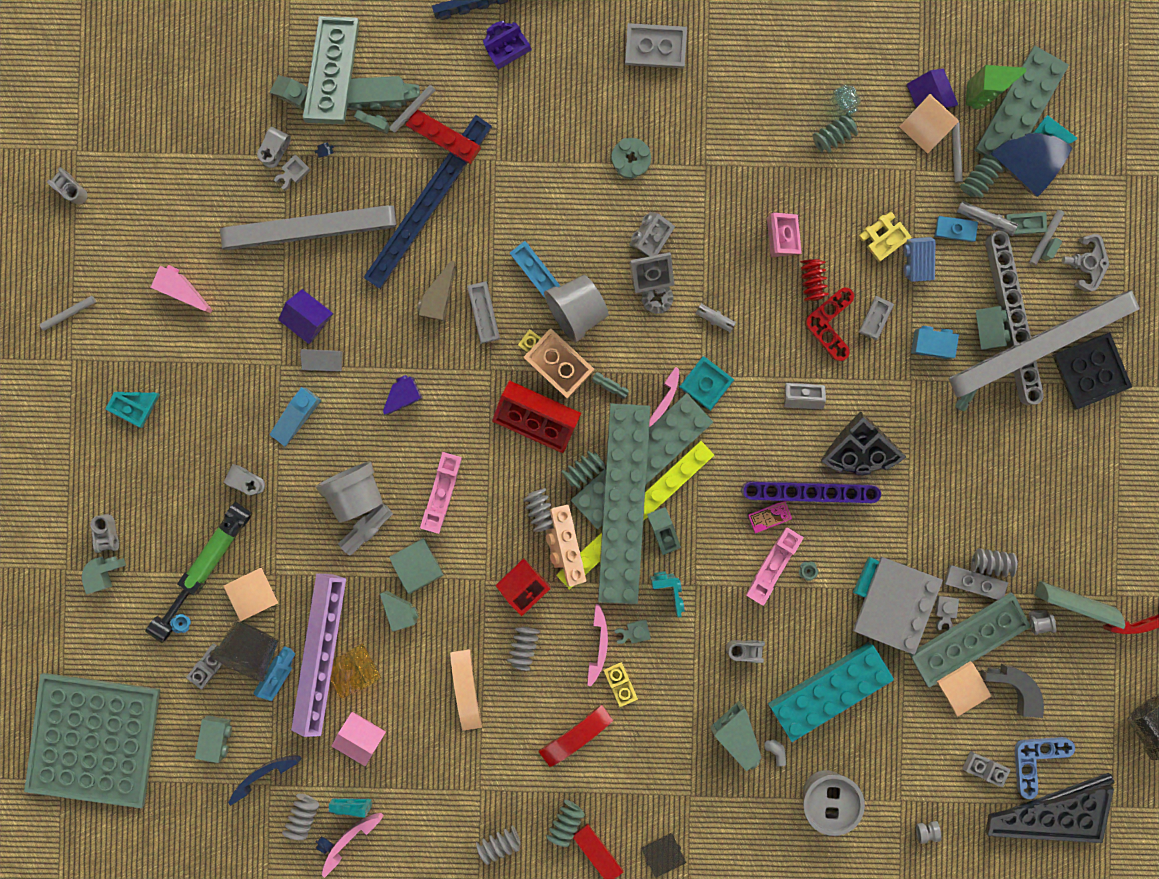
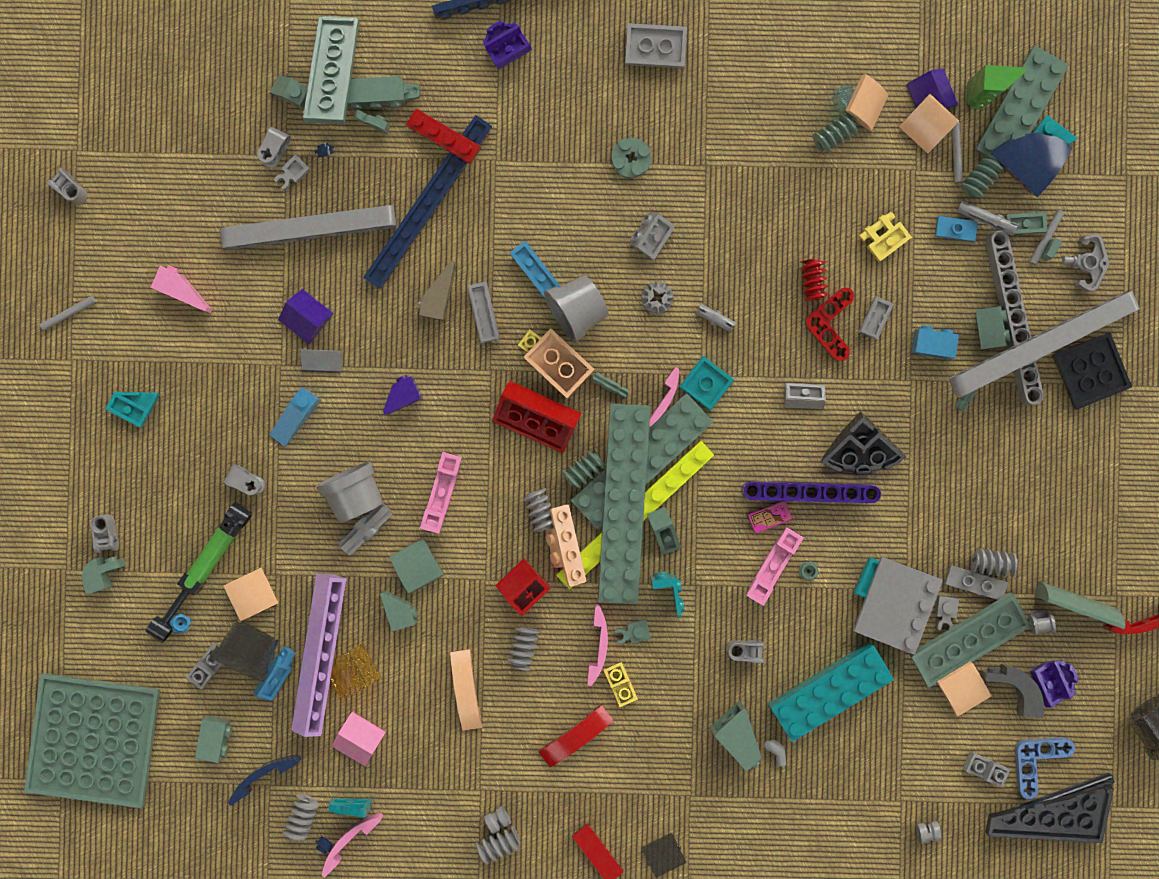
(412, 108): light grey bar -> none
(497, 819): none -> light grey wheel
(567, 824): sand green piece -> none
(652, 272): light grey slope -> none
(783, 234): bright pink slope -> none
(849, 804): light grey piece -> none
(867, 102): none -> light nougat slope
(920, 259): medium blue brick -> none
(1055, 681): none -> dark purple slope

